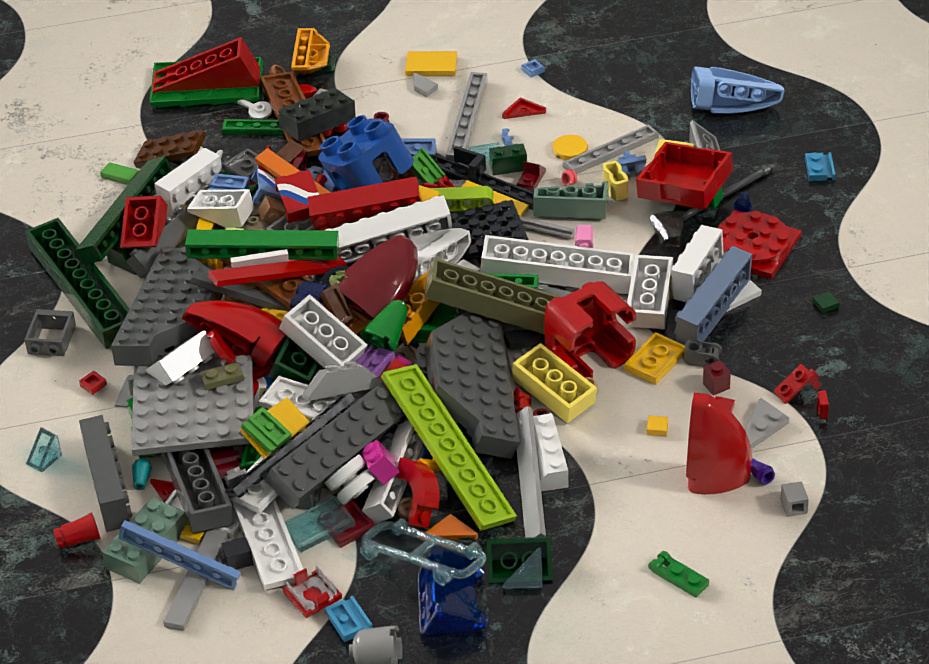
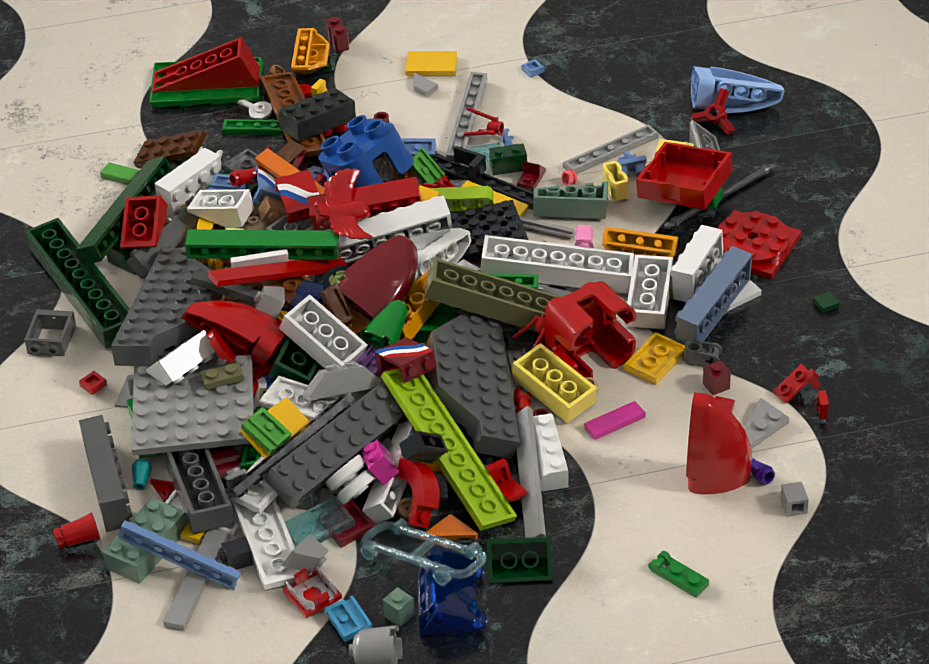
(44, 451): clear light blue slope -> none
(241, 177): none -> red cone
(270, 300): none -> light grey slope
(306, 555): none -> light grey slope
(319, 87): none -> yellow plate
(337, 34): none -> dark red brick
(341, 210): none -> red animal
(398, 607): none -> sand green brick
(409, 355): none -> dark red panel
(423, 447): none -> black brick
(494, 127): none -> red plant
(502, 477): none -> red bracket
(523, 108): red tile -> none
(528, 574): clear light blue tile -> none
(539, 327): none -> red plant
(569, 146): yellow tile -> none
(614, 420): none -> dark pink tile
(639, 242): none -> light orange wedge
(657, 425): yellow tile -> none
(668, 227): clear smoke slope -> none
(721, 118): none -> red bush
(743, 203): clear blue cone -> none
(819, 166): dark azure plate -> none

